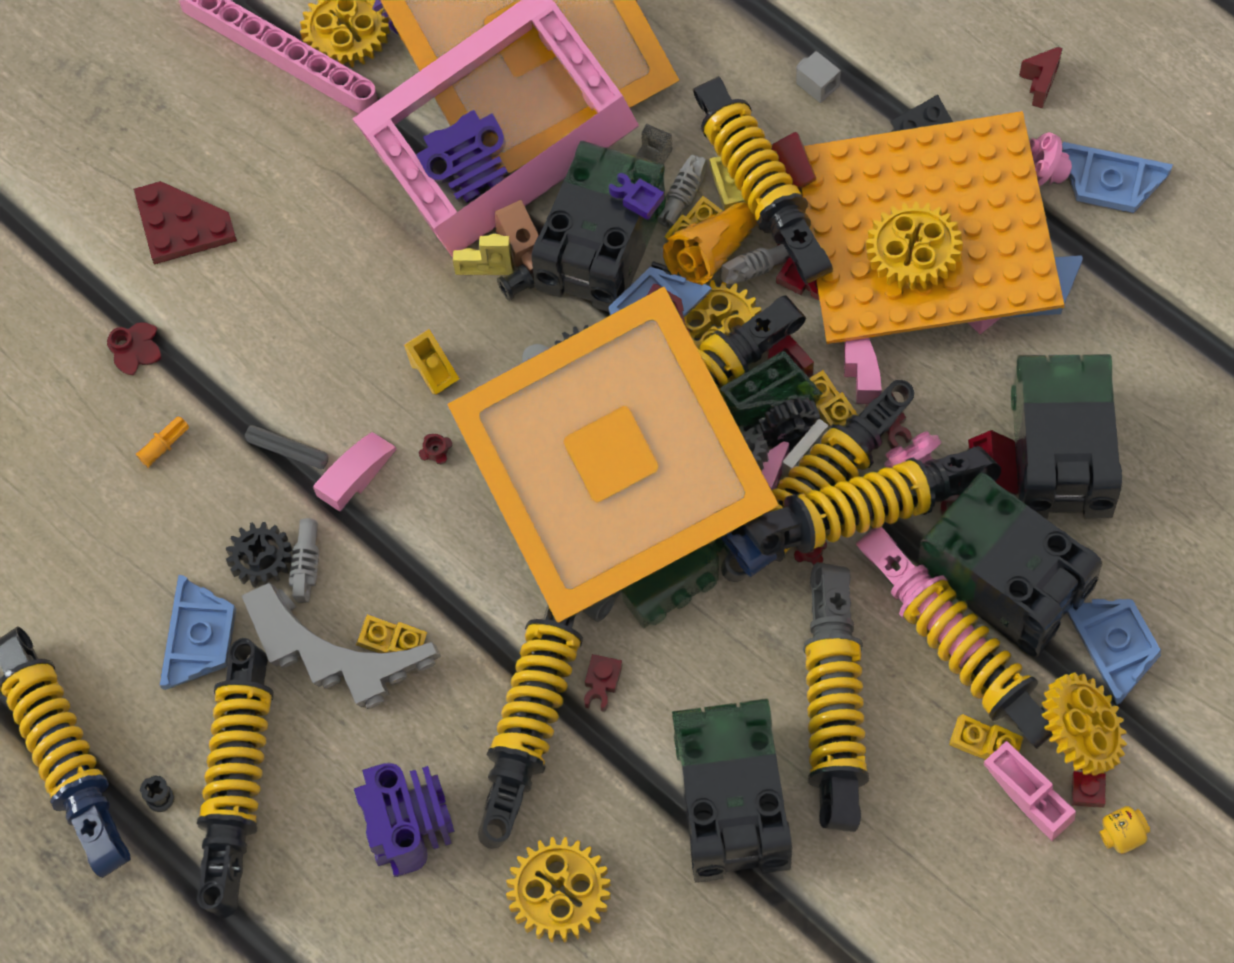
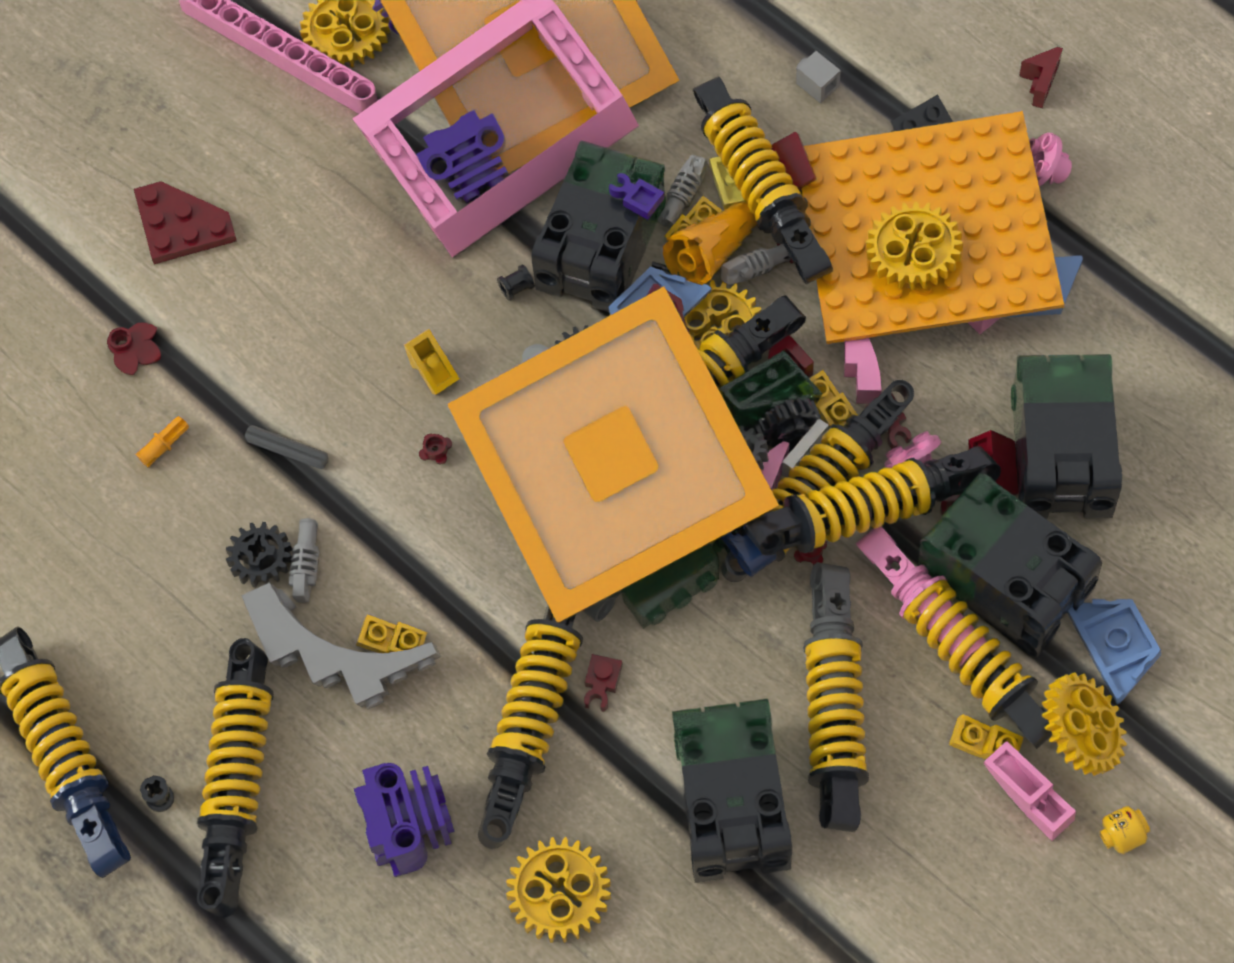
(197, 634): medium blue wing -> none
(353, 470): bright pink slope -> none
(491, 259): light yellow plate -> none
(517, 224): nougat torso -> none
(655, 144): clear smoke panel -> none
(790, 279): dark red plate -> none
(1088, 789): dark red plate -> none
(1112, 177): medium blue wing -> none

